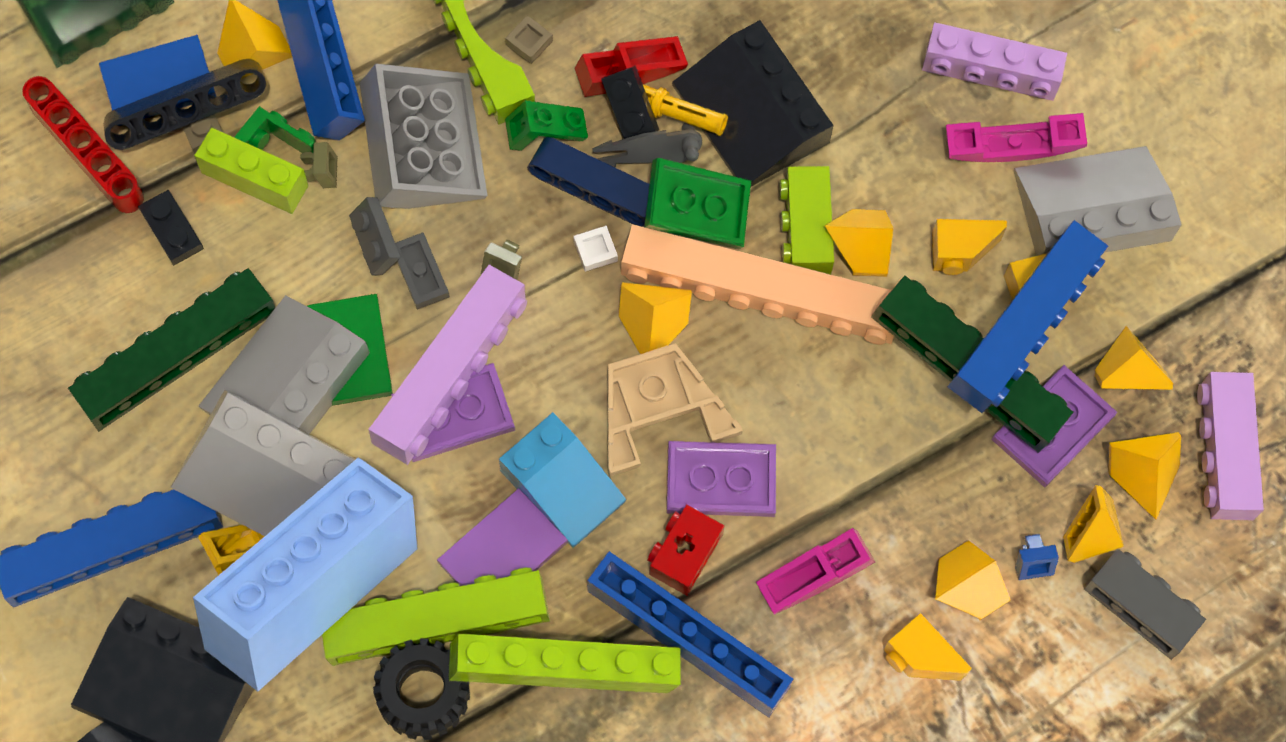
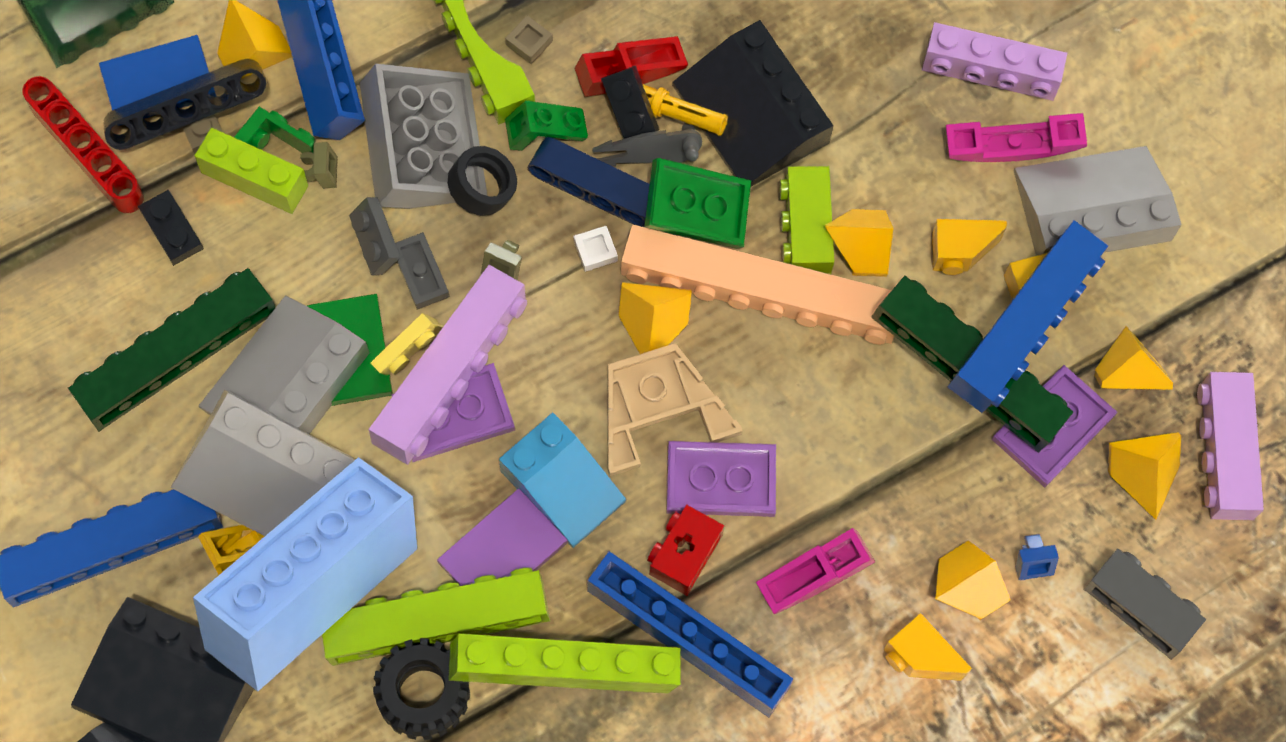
(409, 342): none -> light yellow wing
(497, 165): none -> black tyre
(1094, 528): yellow slope -> none

